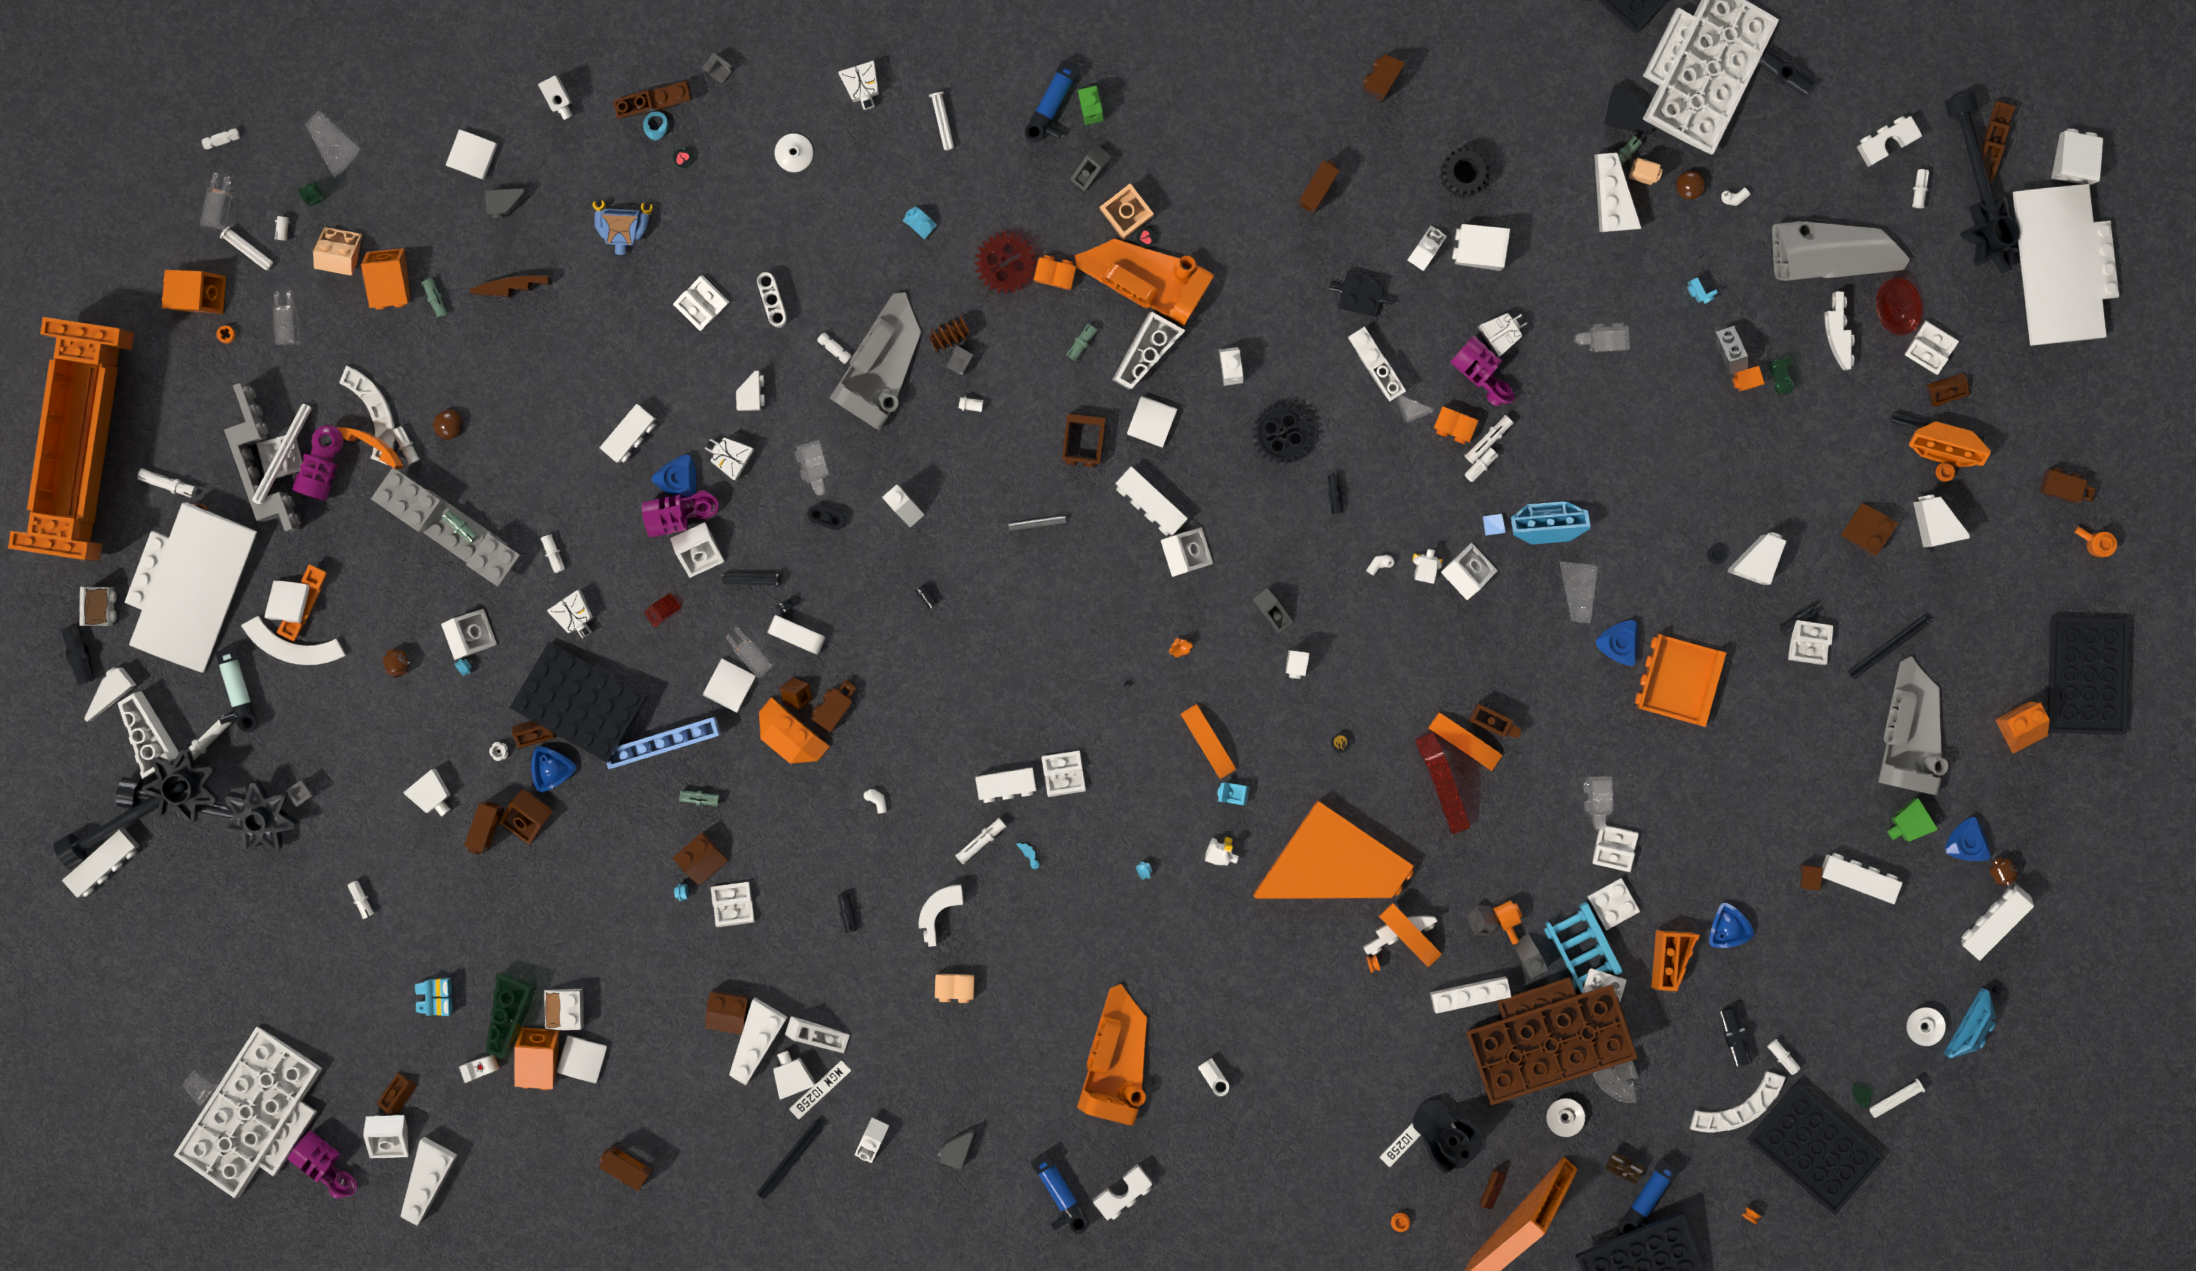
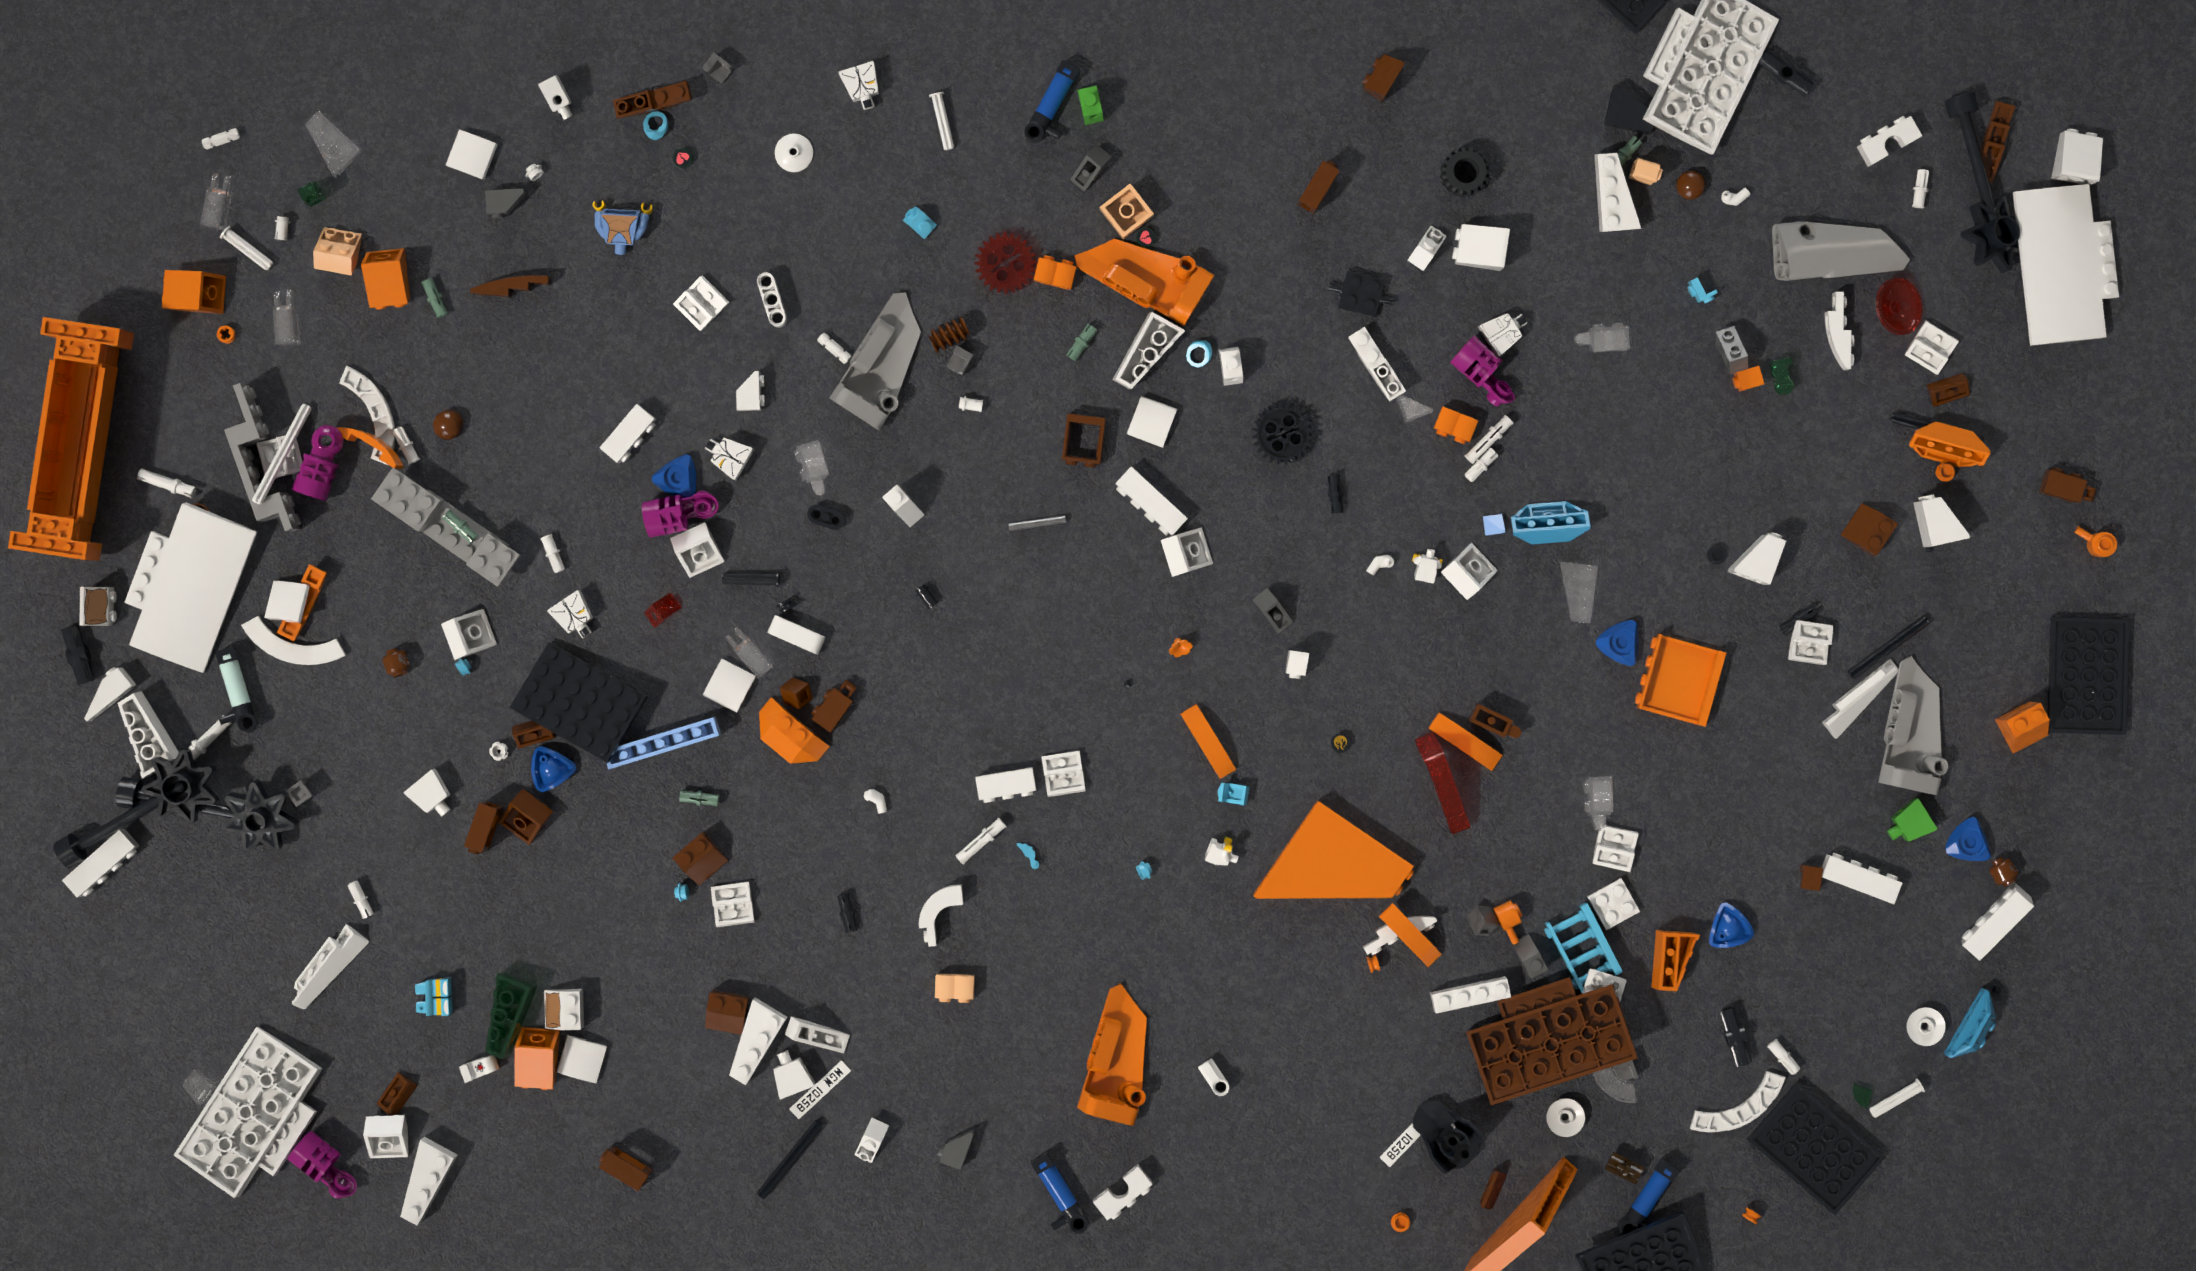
(327, 964): none -> white wedge
(534, 172): none -> white plate
(1208, 352): none -> piece
(1858, 698): none -> white wedge

